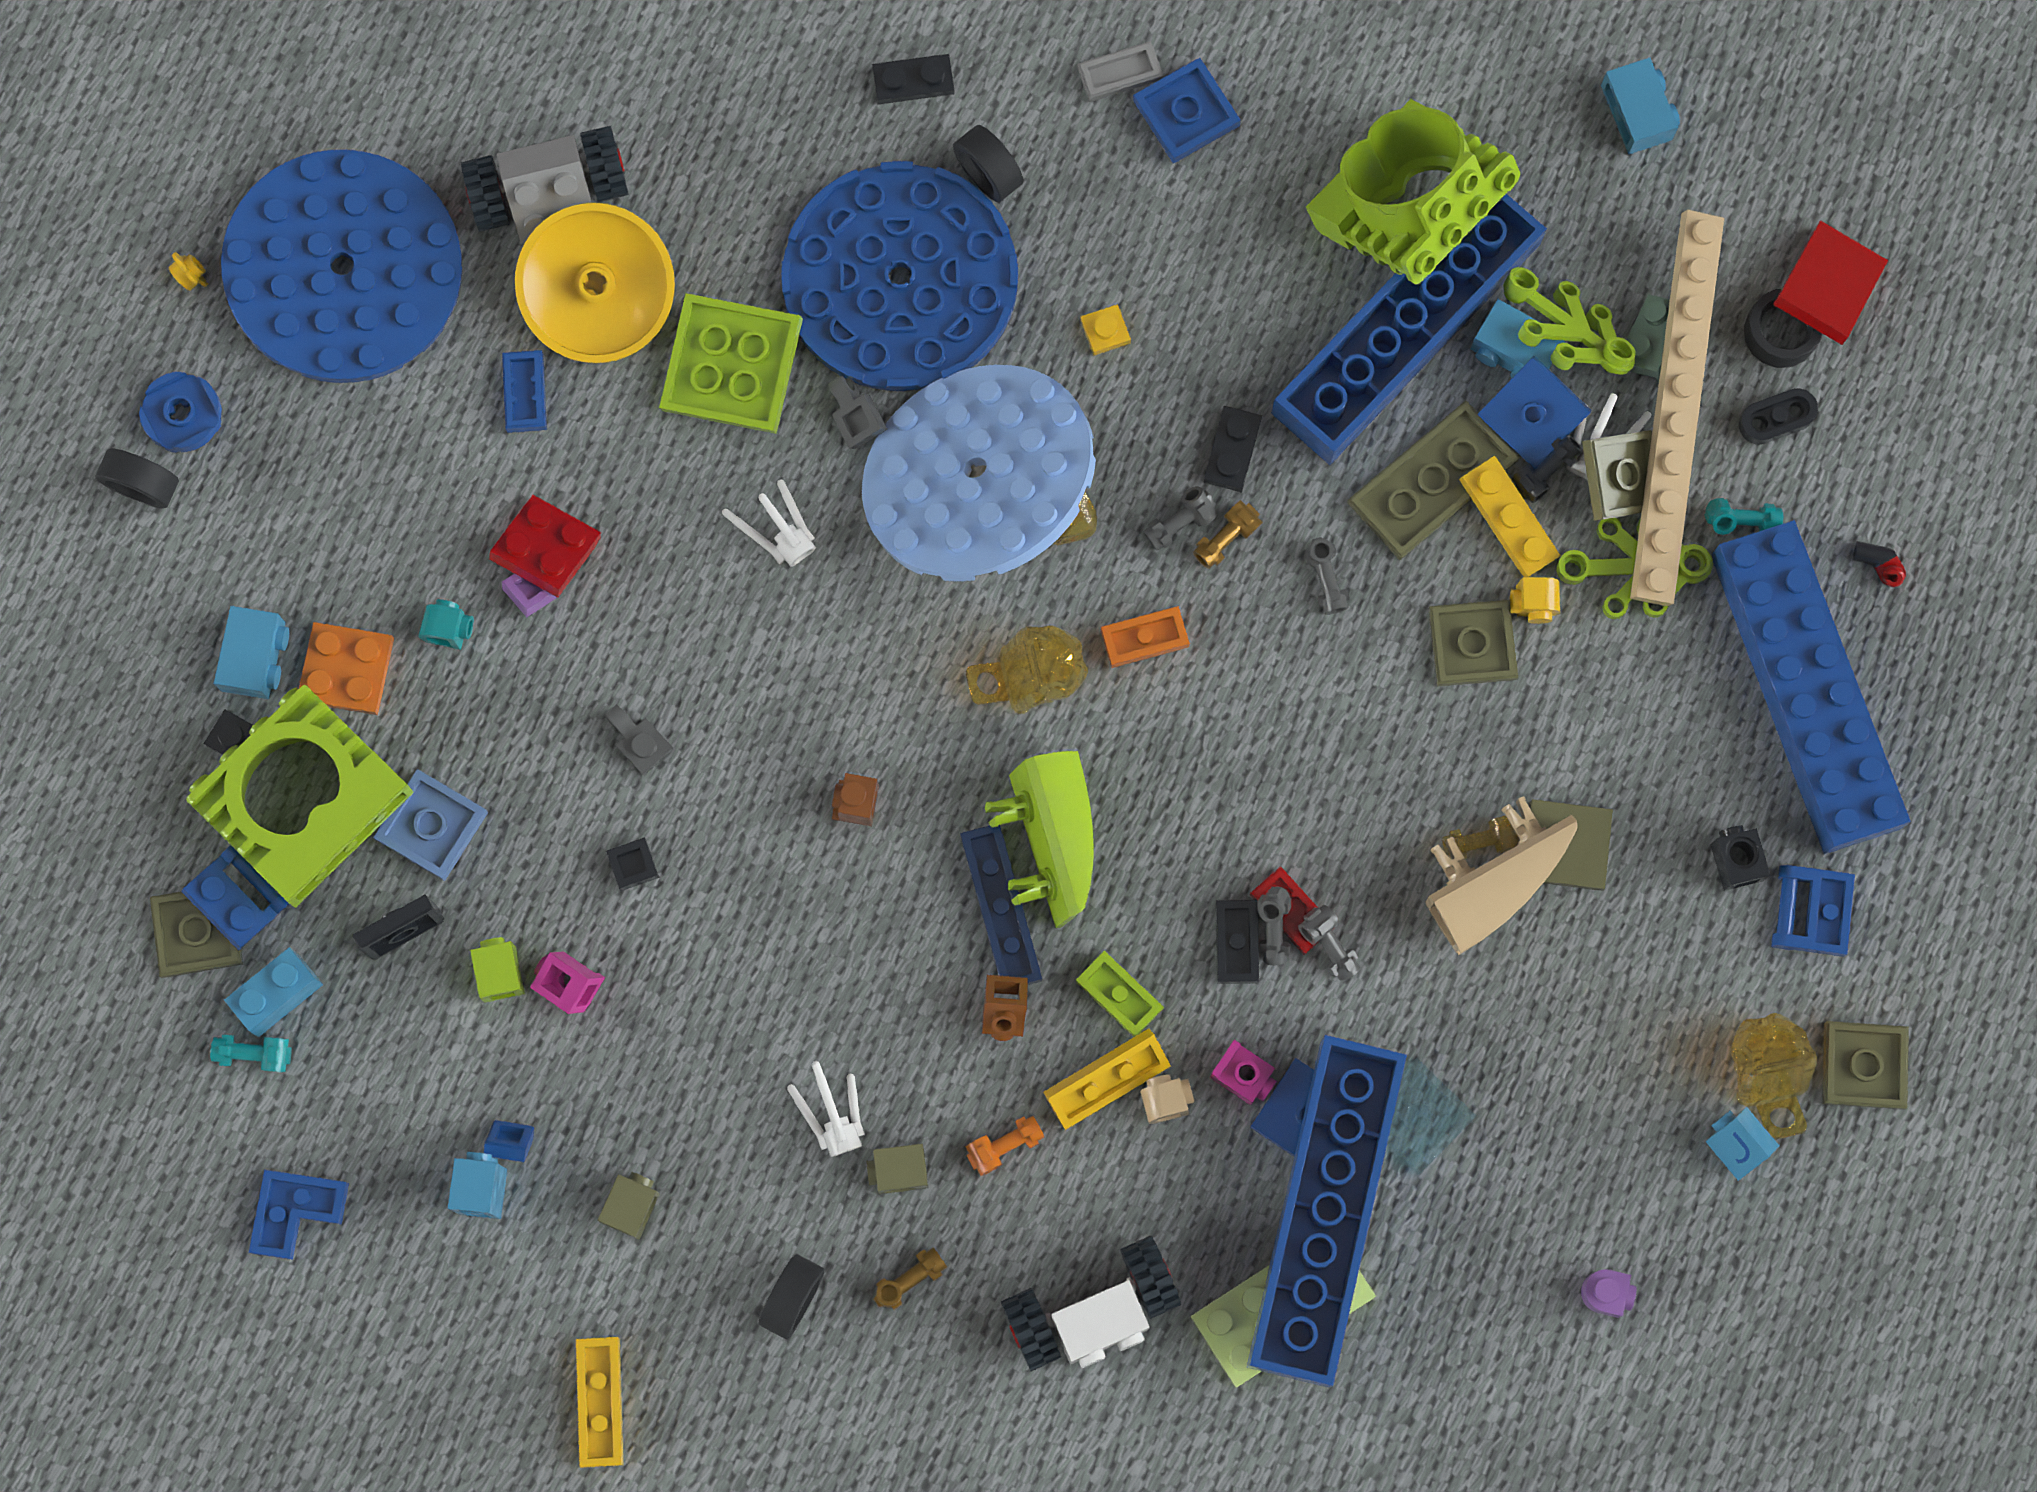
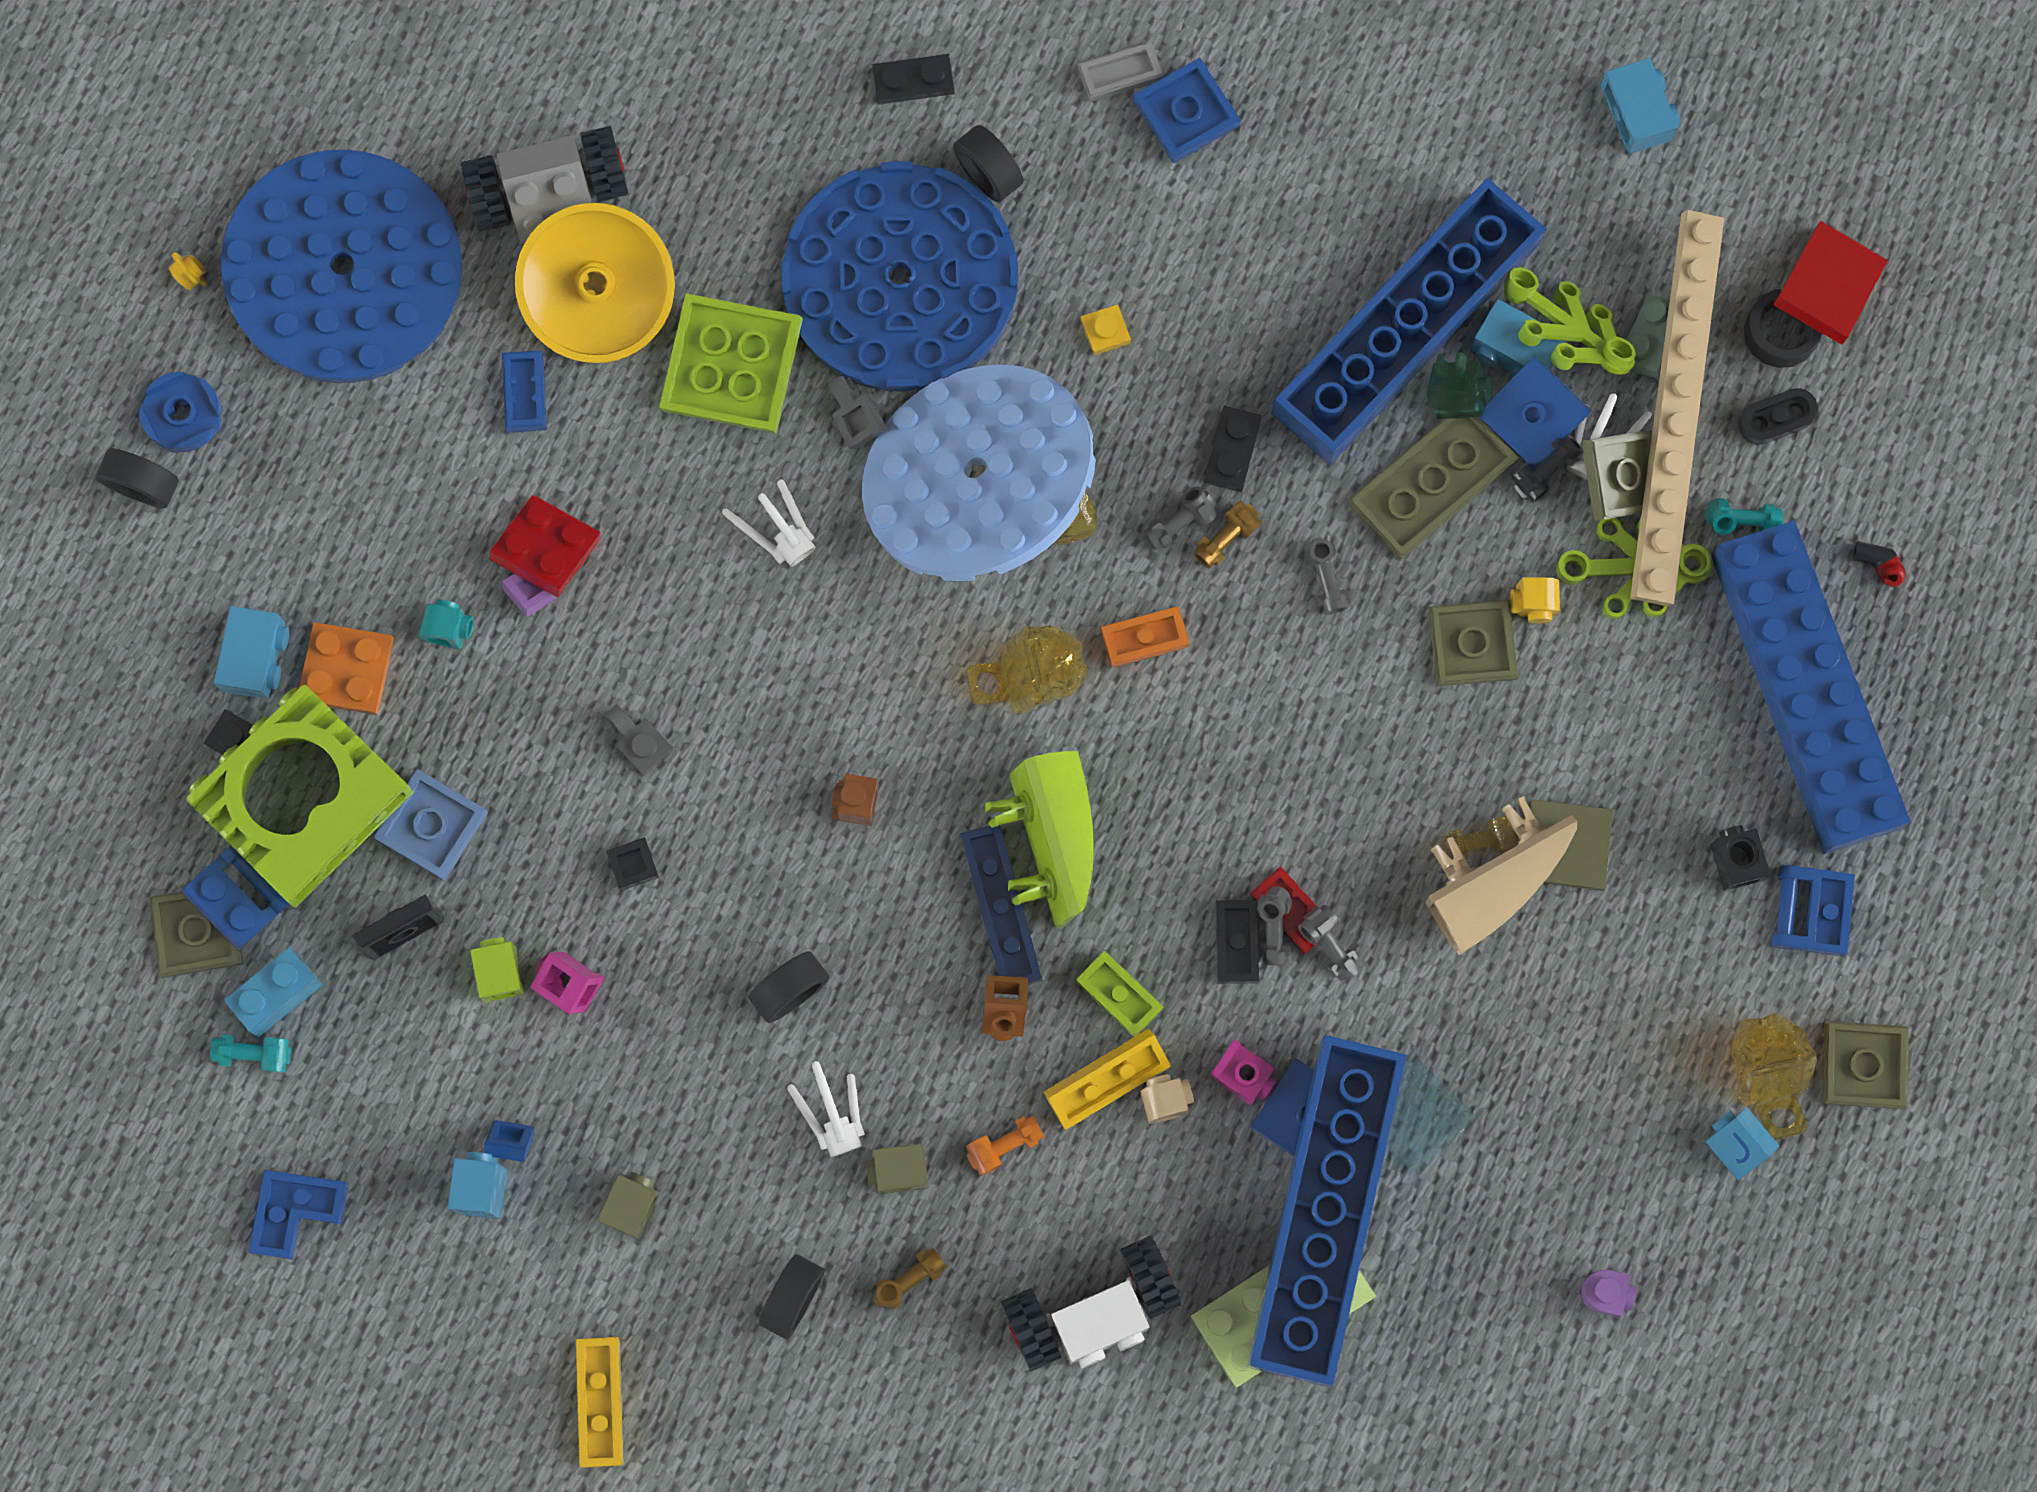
(788, 987): none -> black tyre
(1376, 170): lime hose -> none
(1458, 388): none -> clear green brick
(1509, 517): yellow plate -> none

